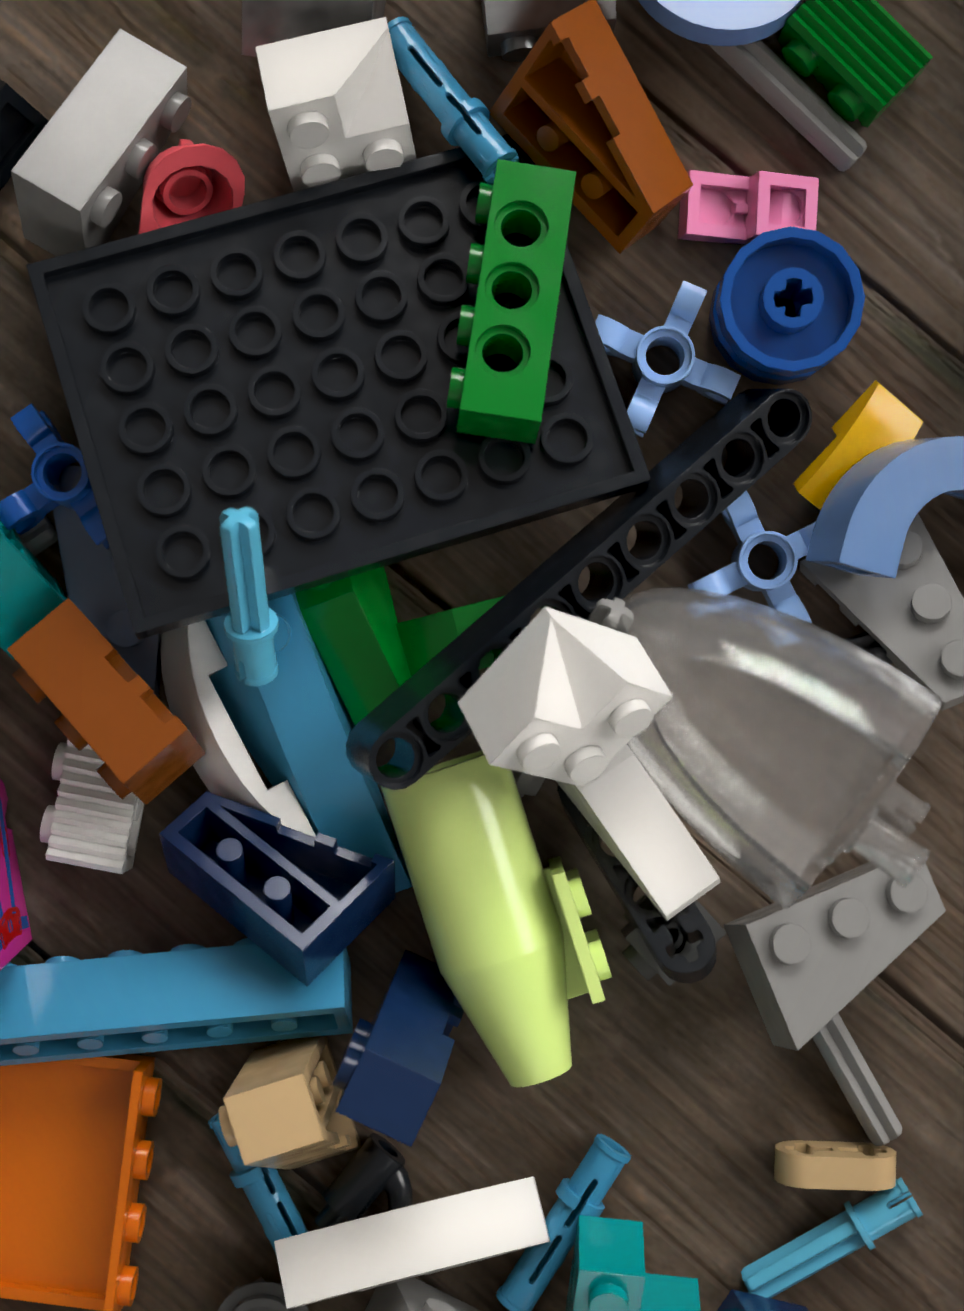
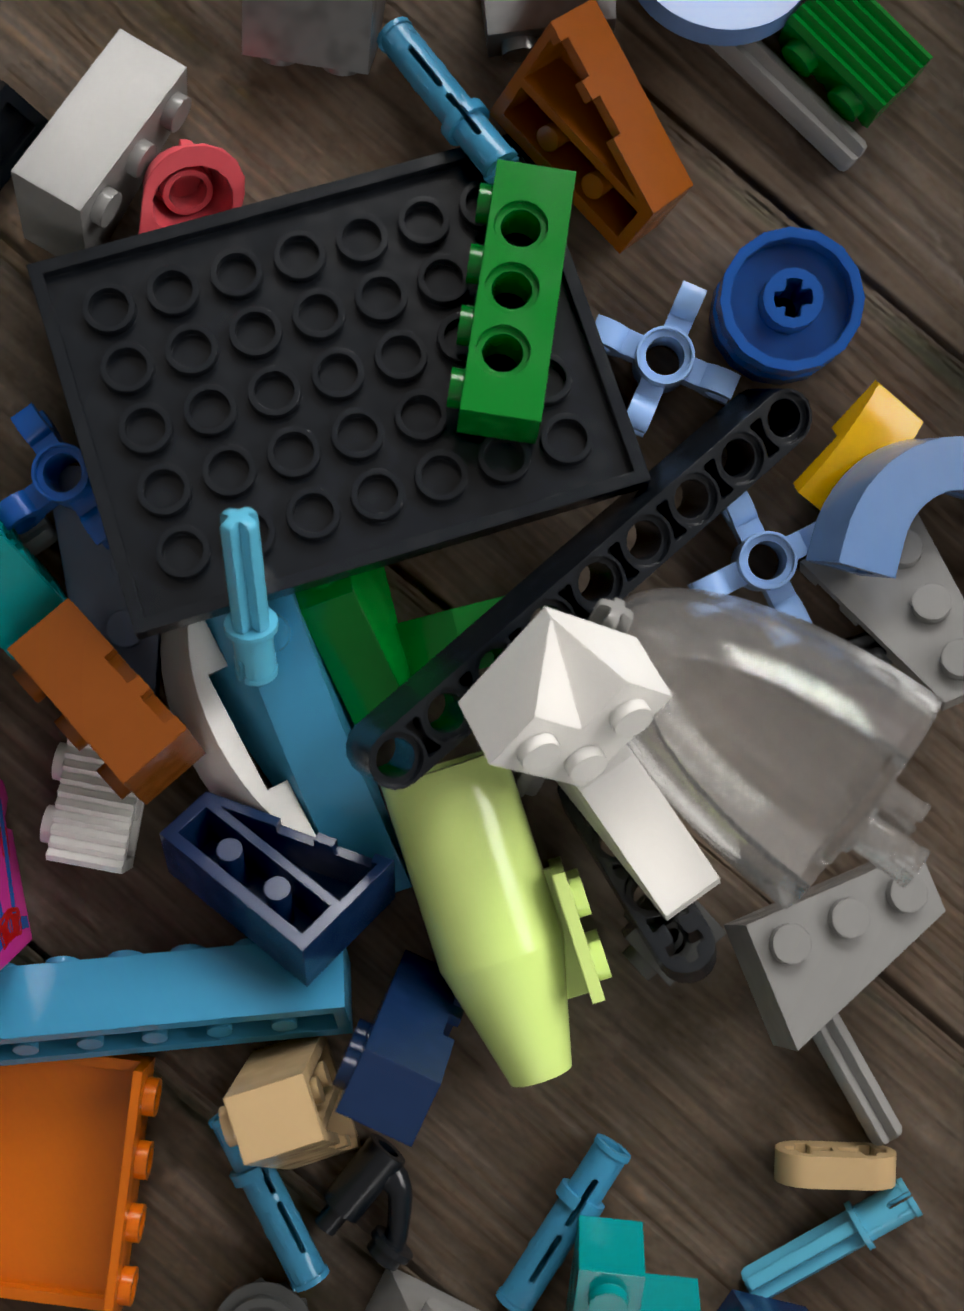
(336, 103): white slope -> none
(410, 1242): white slope -> none
(742, 207): bright pink slope -> none

